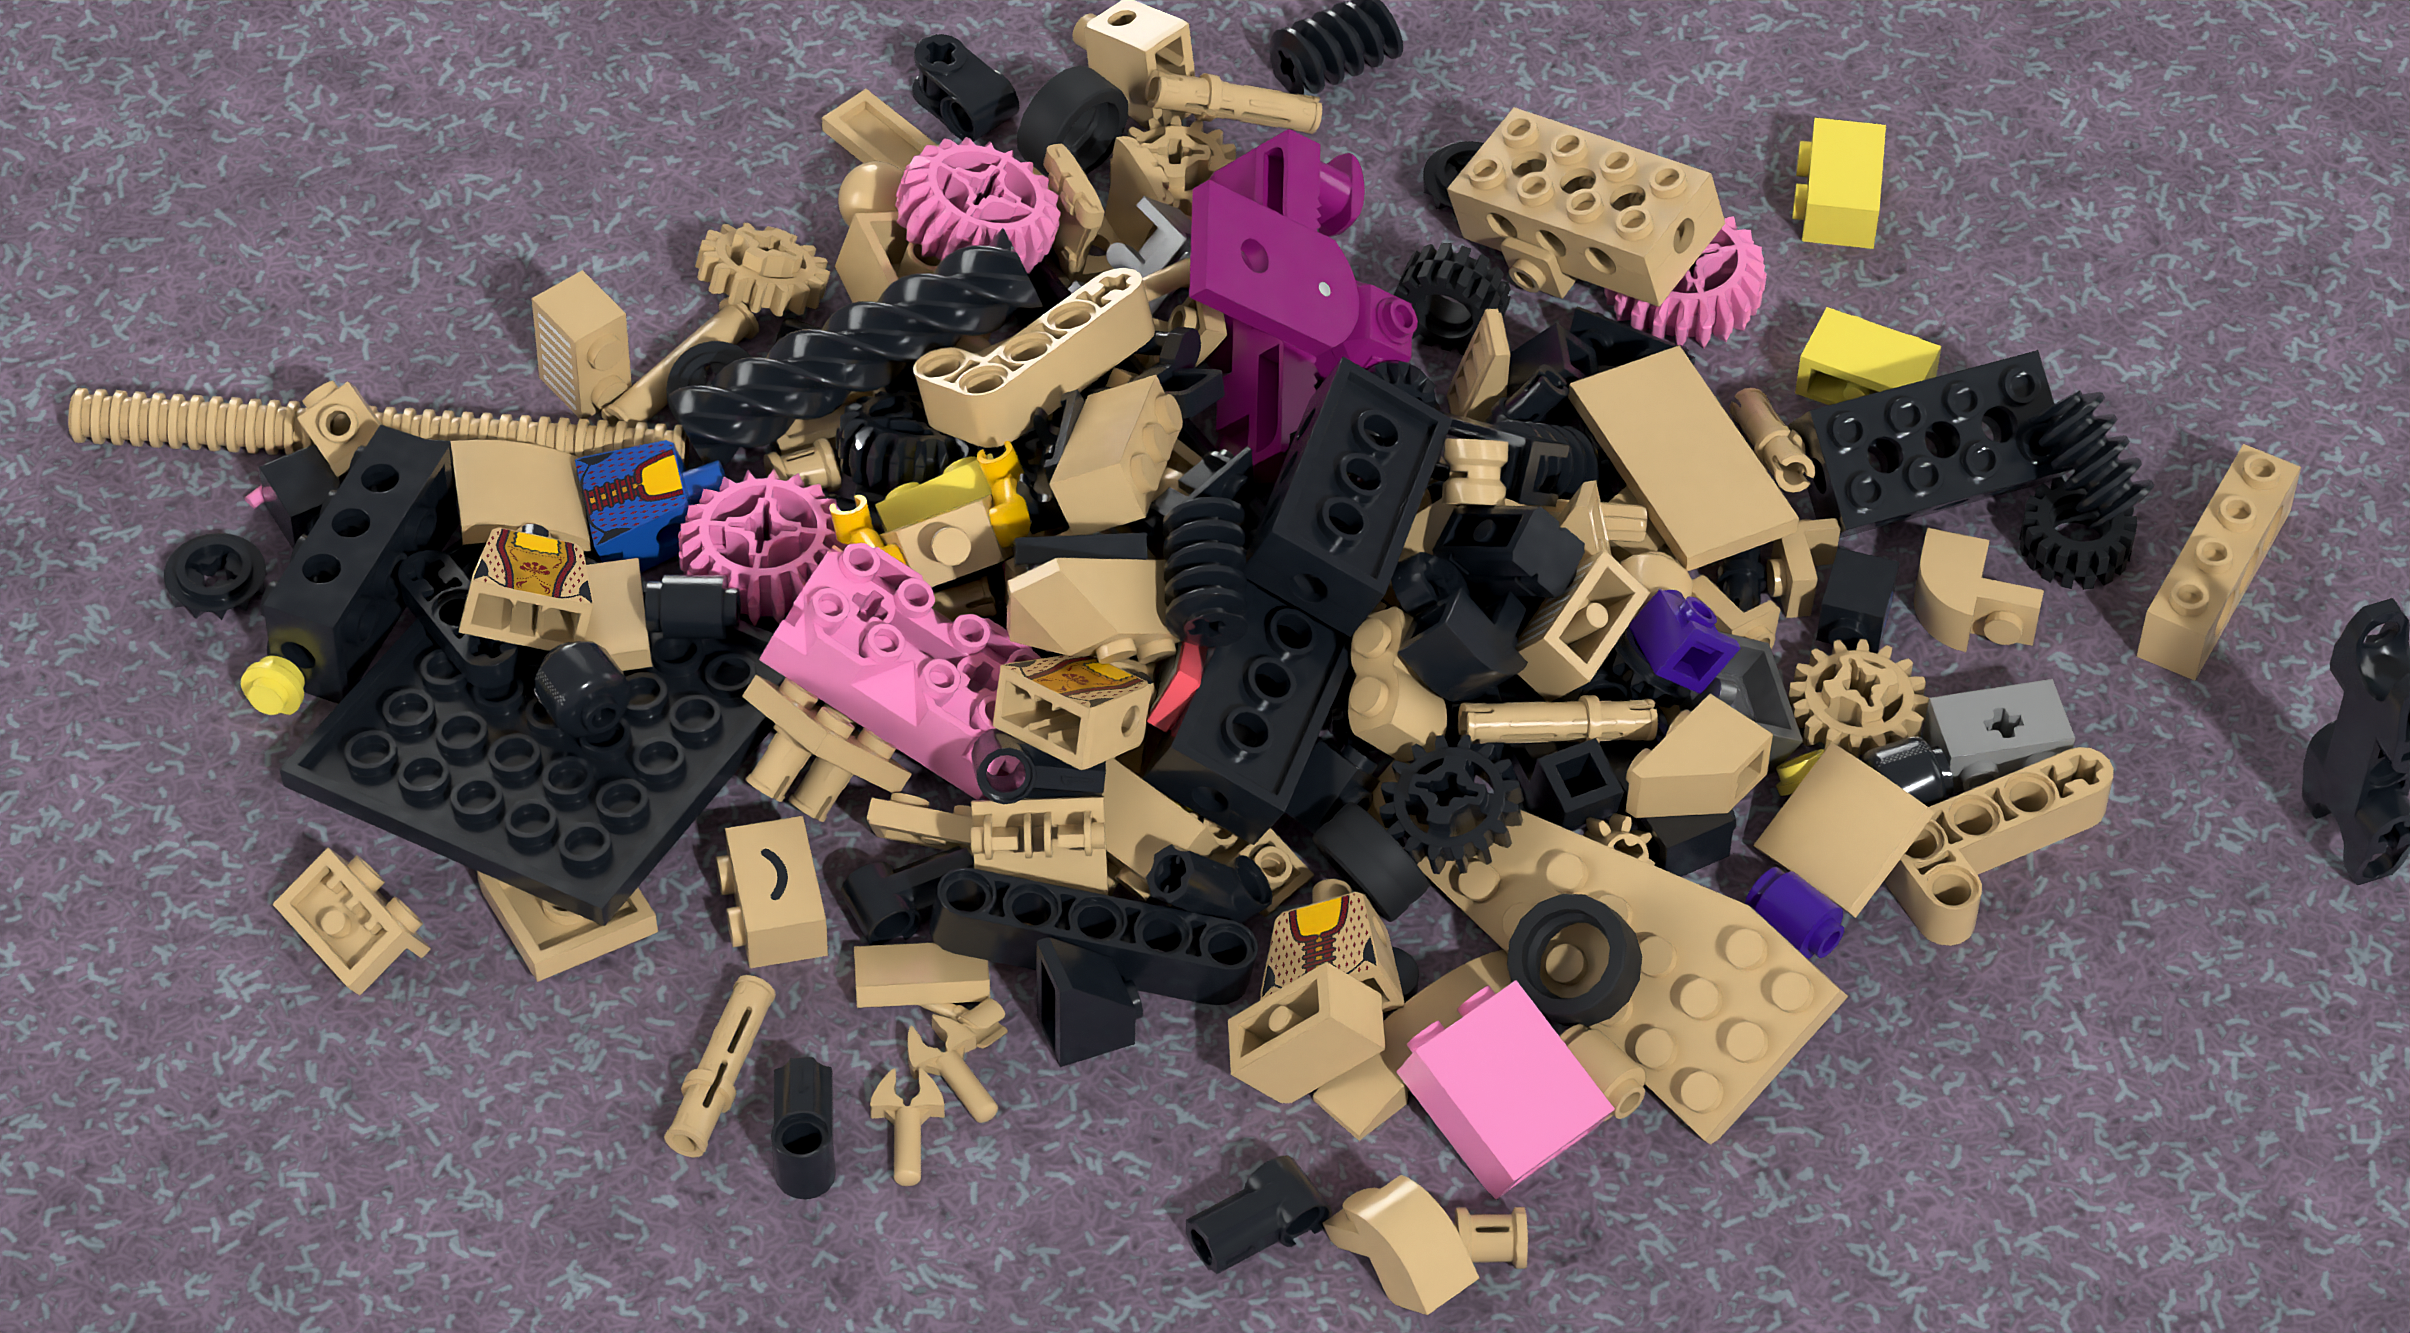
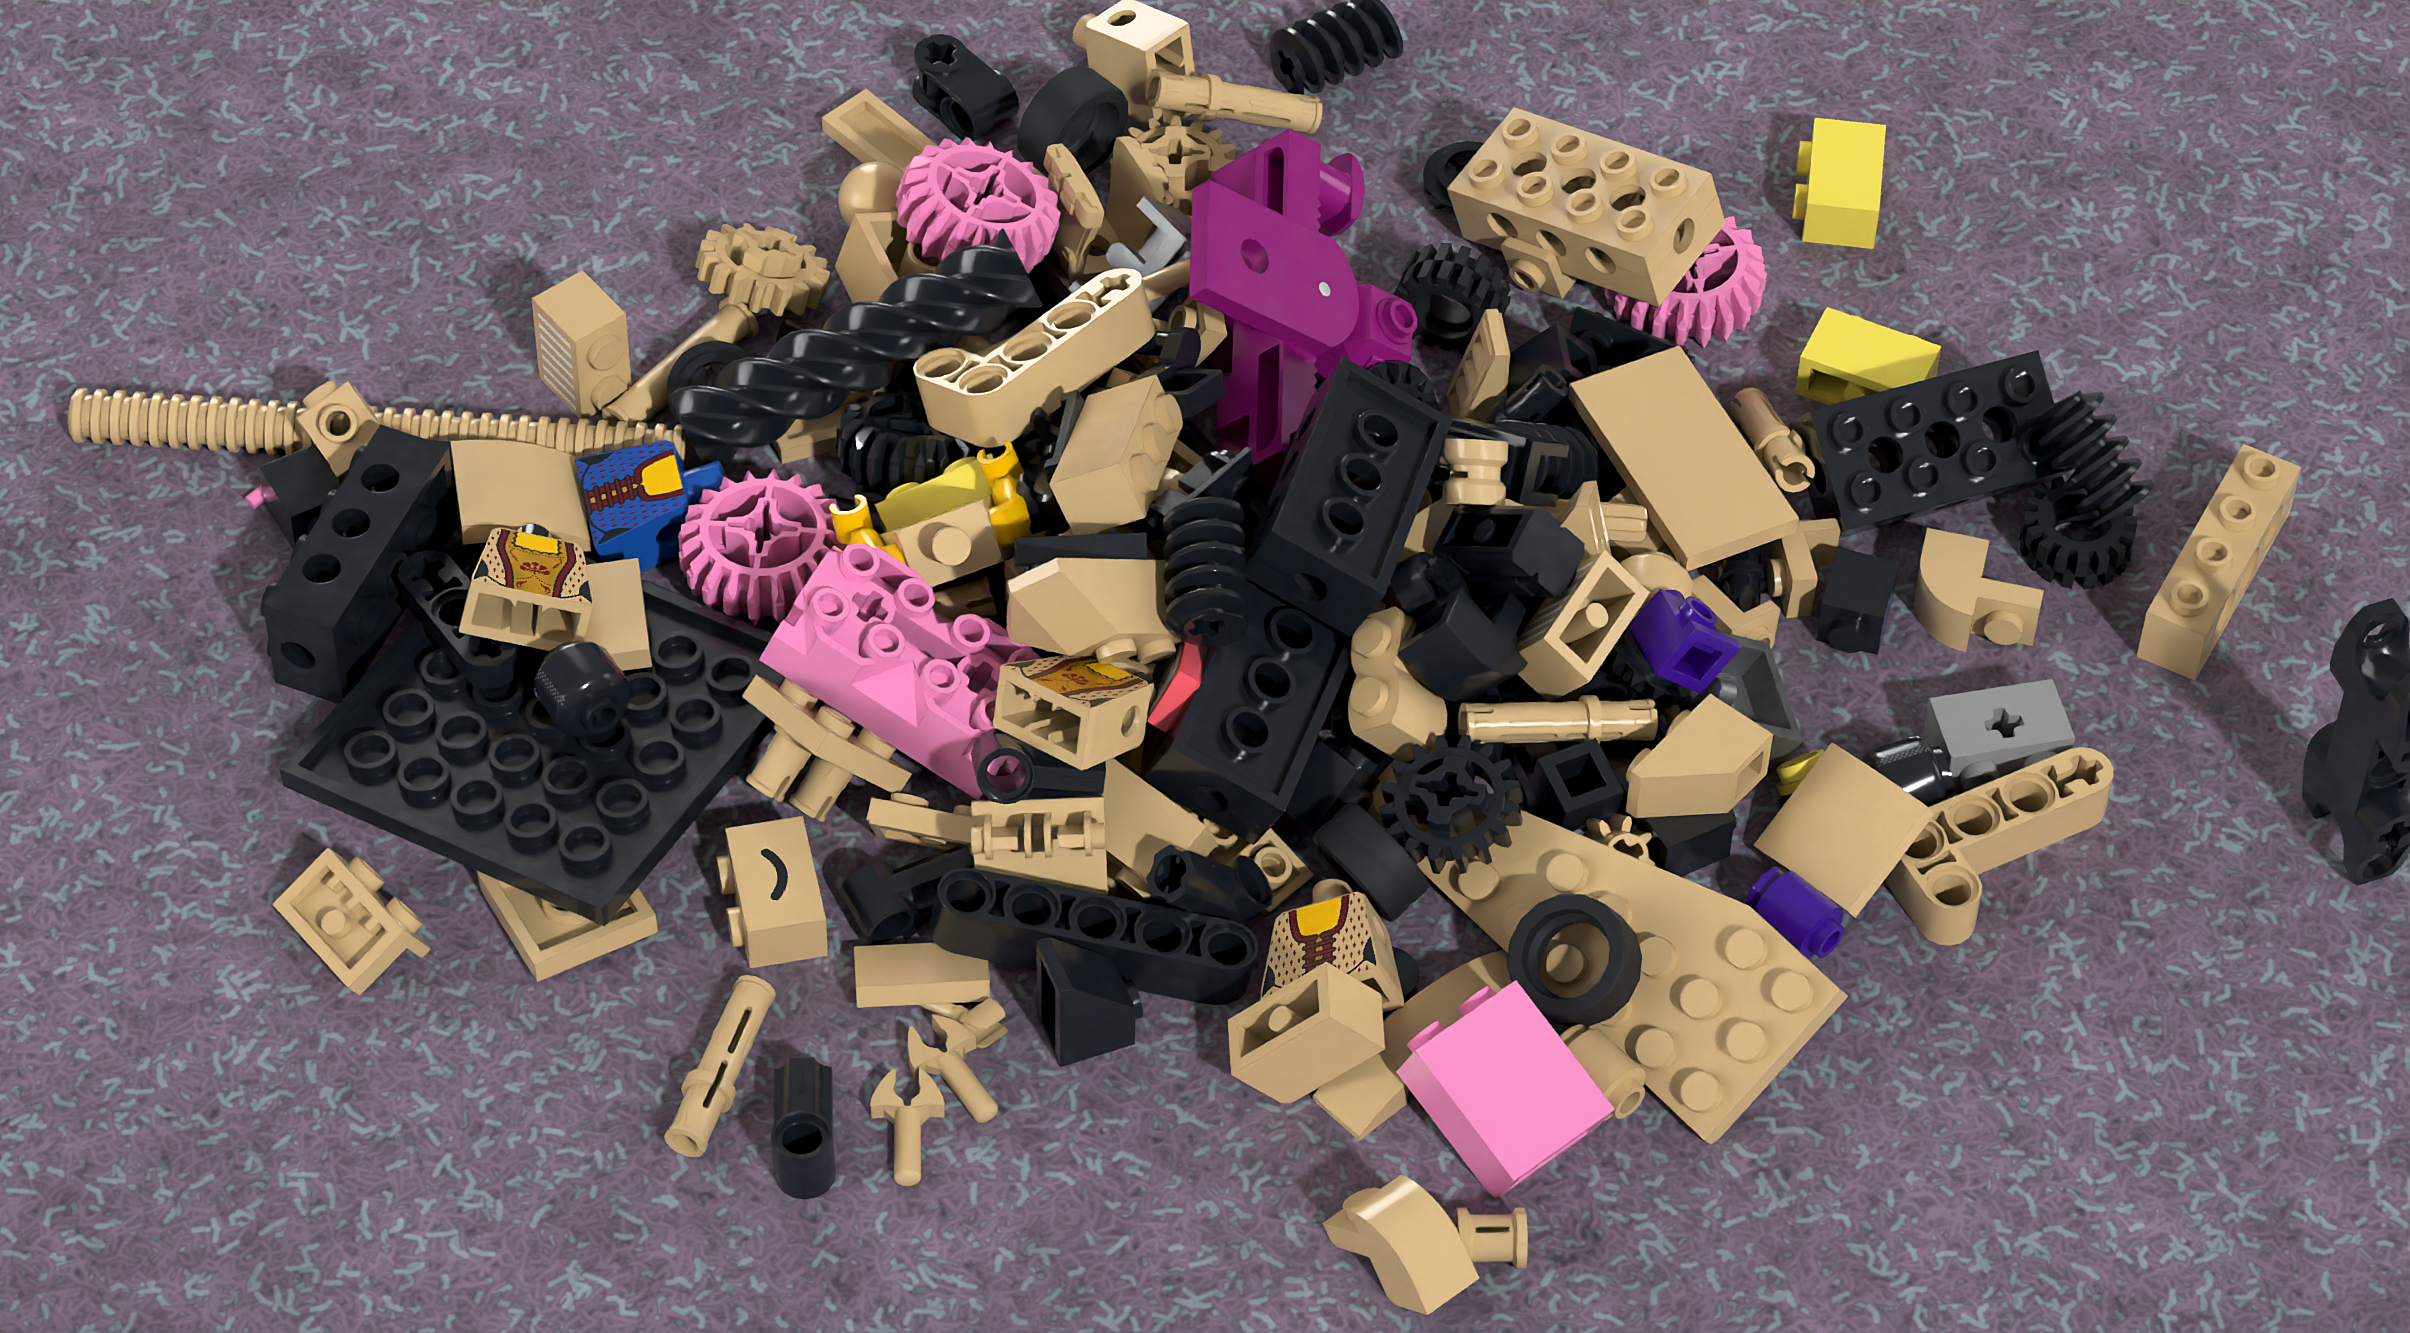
(206, 556): black gear -> none
(274, 685): light yellow plate -> none
(692, 607): black brick -> none
(813, 464): tan bush -> none
(1271, 1208): black piece -> none
(1857, 698): tan gear -> none

